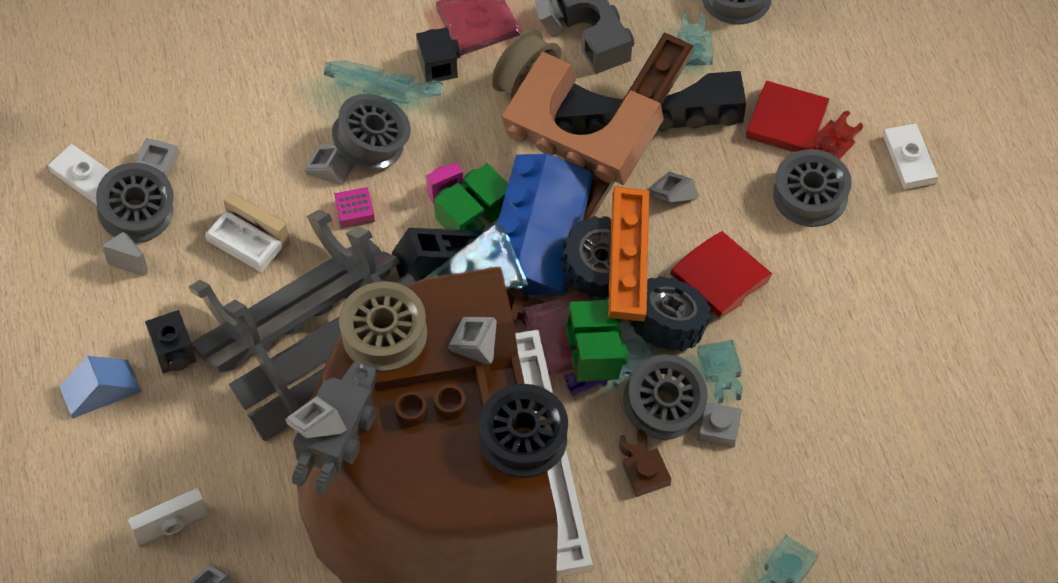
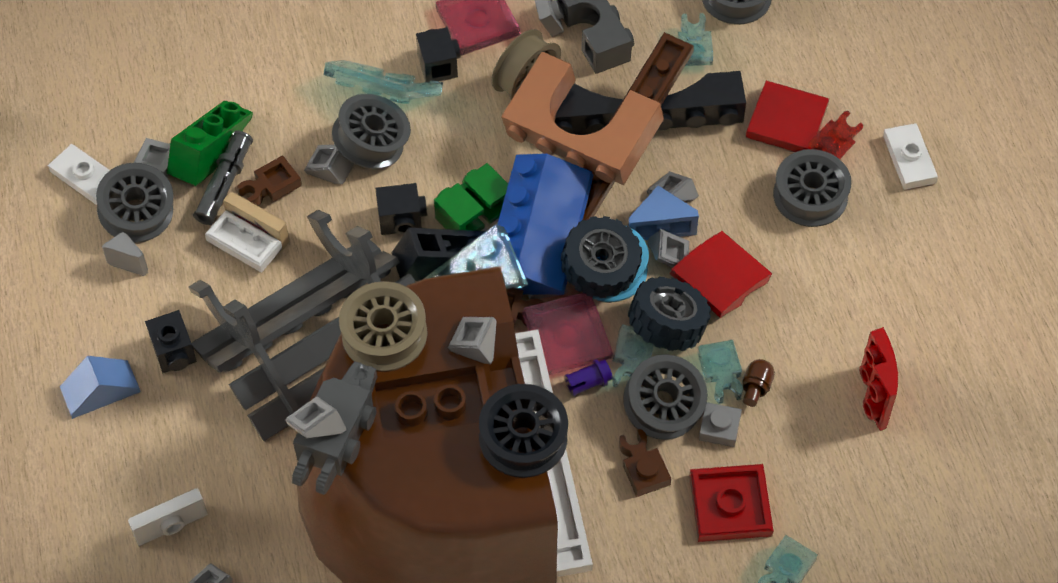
(198, 146): none -> green slope
(229, 165): none -> dark grey pin
(271, 180): none -> reddish brown plate
(354, 207): dark pink tile -> none
(400, 208): none -> black brick
(442, 178): dark pink plate -> none
(596, 340): green piece -> none
(629, 254): orange plate -> none
(664, 212): none -> medium blue slope
(668, 247): none -> light grey slope
(731, 503): none -> red tile
(757, 381): none -> reddish brown cylinder
(881, 376): none -> red slope

